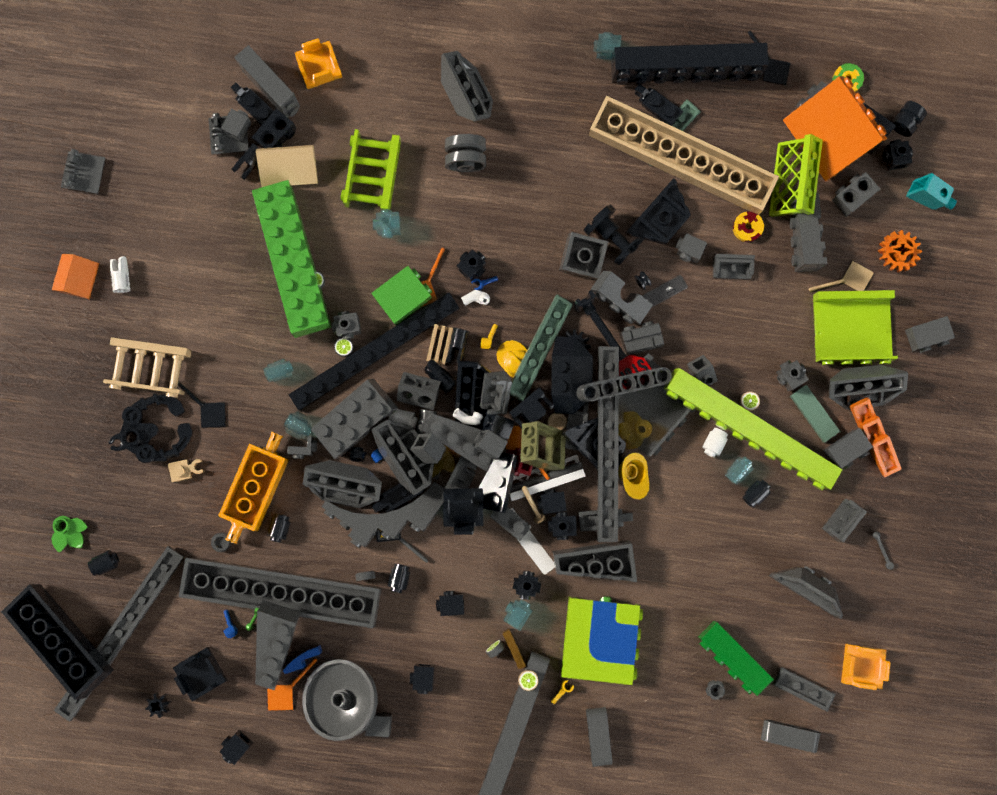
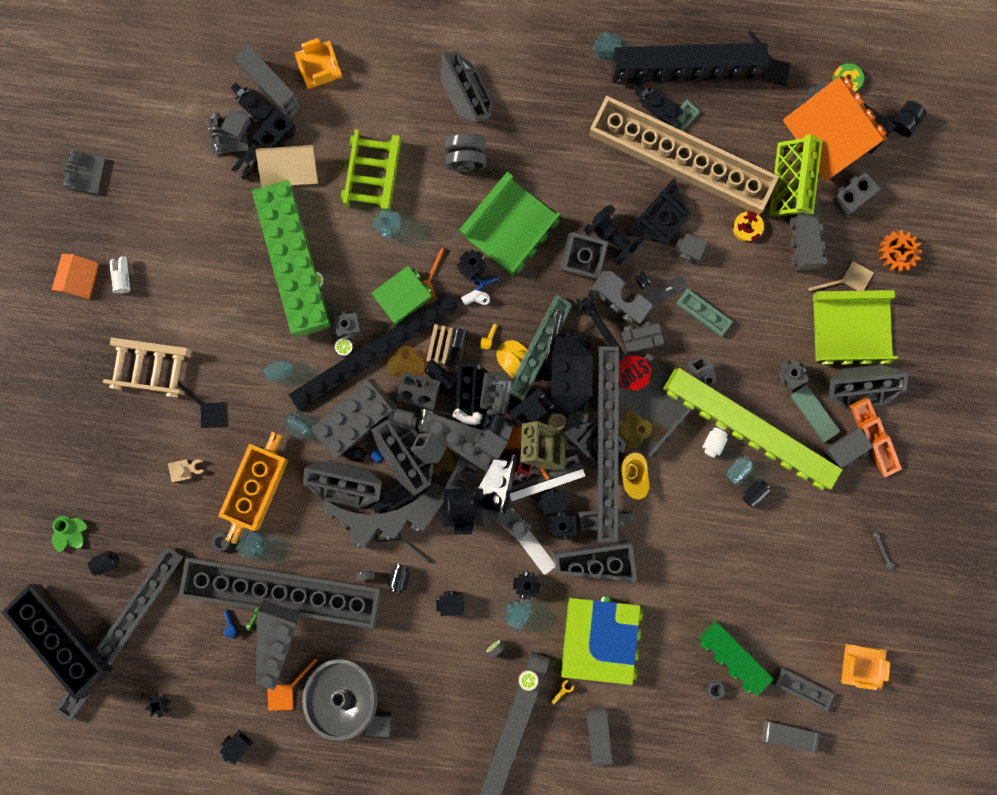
(145, 432): black piece -> none
(199, 674): black panel -> none
(252, 545): none -> clear light blue brick
(278, 528): black brick -> none
(299, 662): blue slope -> none
(300, 452): dark grey bracket -> none
(399, 365): none -> clear yellow plate
(422, 678): black brick -> none
(509, 225): none -> bright green panel
(514, 649): pearl gold tile -> none
(539, 517): tan piece -> none
(556, 333): none -> flat silver sticker
(632, 381): dark grey beam -> none
(704, 312): none -> sand green tile
(733, 266): dark grey hinge -> none
(749, 401): tile -> none
(811, 588): dark grey wedge -> none
(844, 520): dark grey hinge -> none
(898, 154): black brick -> none
(930, 333): dark grey brick -> none
(932, 192): teal torso -> none

